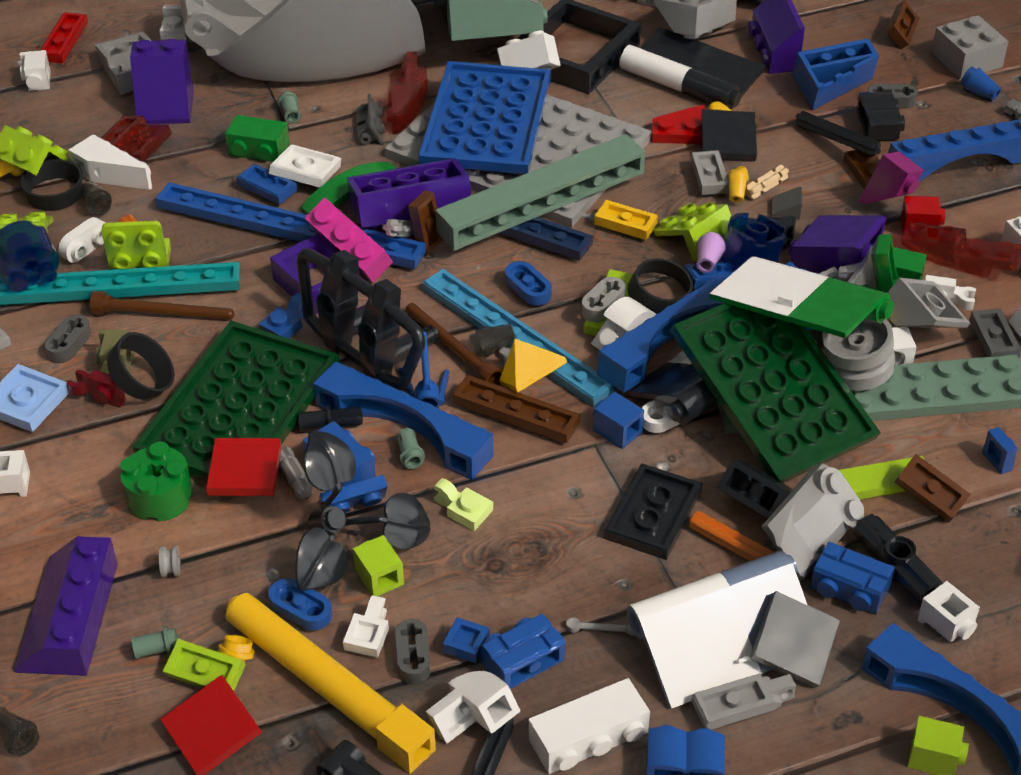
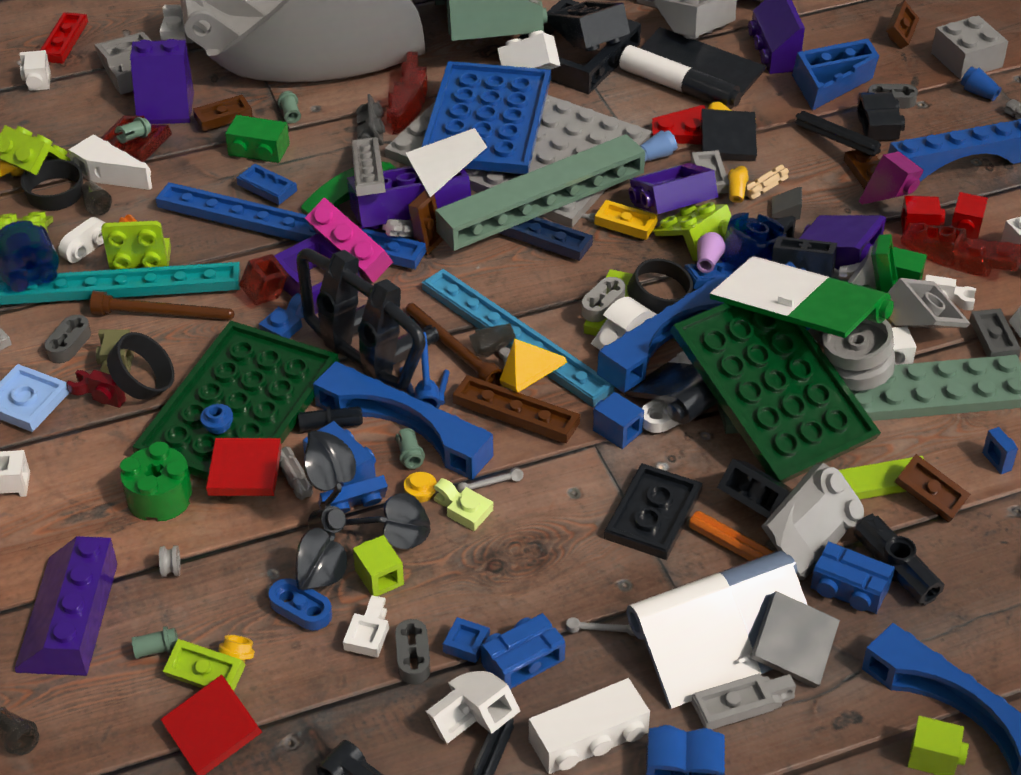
(138, 128): none -> sand green pin
(217, 418): none -> blue plate
(221, 112): none -> reddish brown plate
(263, 279): none -> clear red brick
(305, 165): white tile -> none
(367, 166): none -> light grey tile
(397, 730): yellow brick -> none
(420, 486): none -> yellow plate
(445, 158): none -> white sticker
(515, 474): none -> light grey hinge
(528, 283): blue plate -> none
(591, 23): none -> black slope
(659, 145): none -> medium blue cone
(673, 188): none -> dark purple window
(810, 254): none -> black hinge
(949, 612): white brick -> none
(969, 213): none -> red brick

